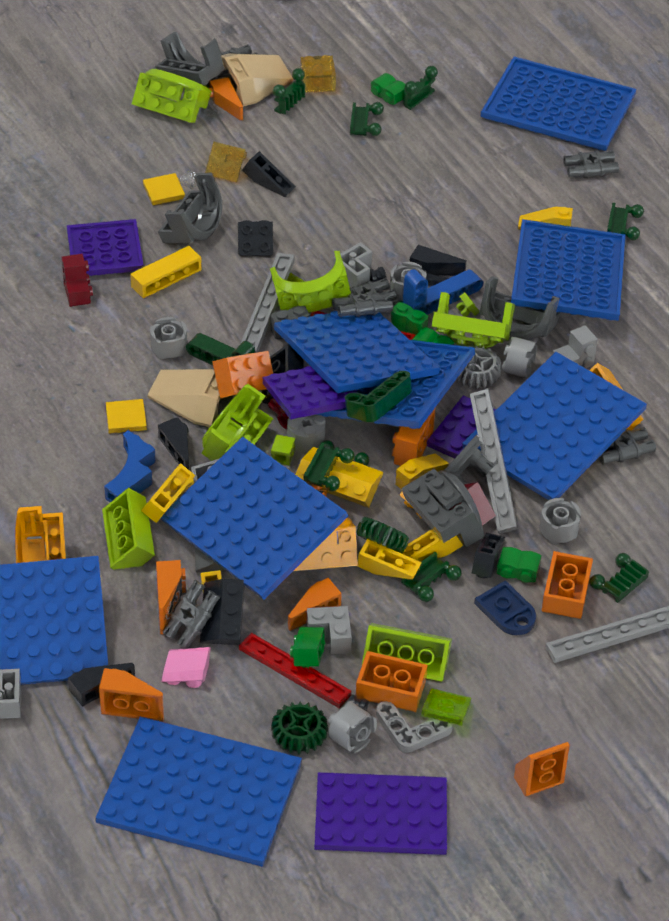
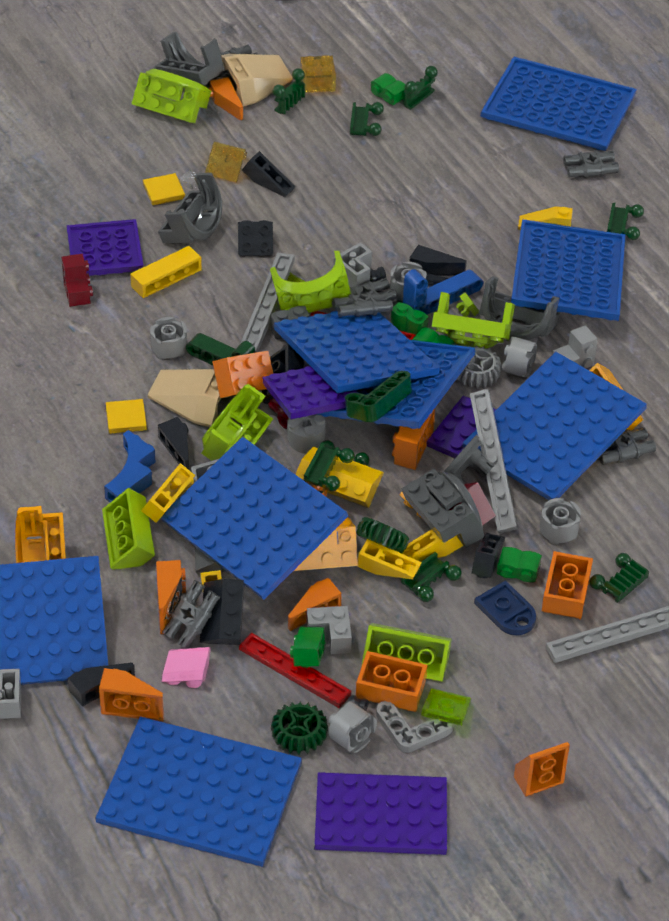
(283, 449): lime brick -> none
(418, 467): yellow slope -> none

